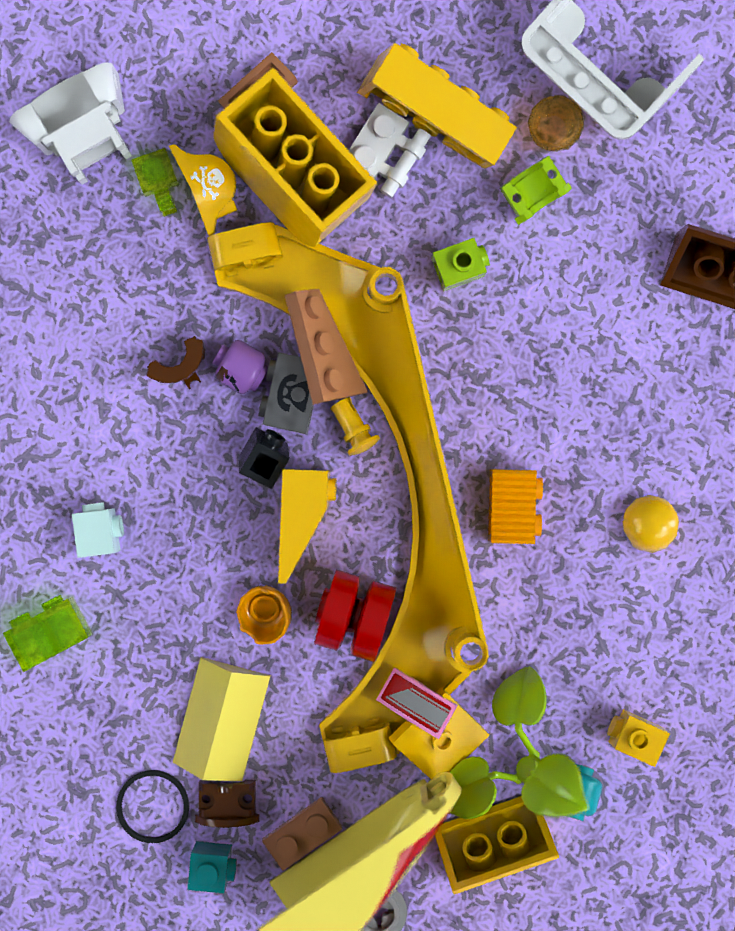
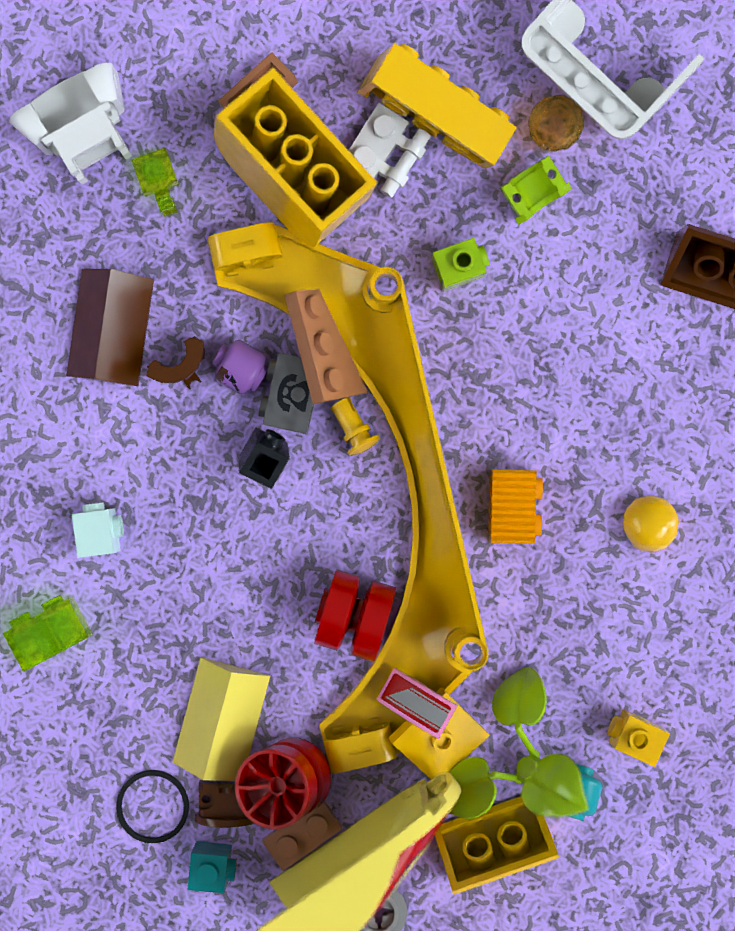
(110, 326): none -> slope
(211, 185): yellow hat -> none
(264, 614): light orange hair -> none
(283, 783): none -> red wheel
(303, 505): yellow slope -> none

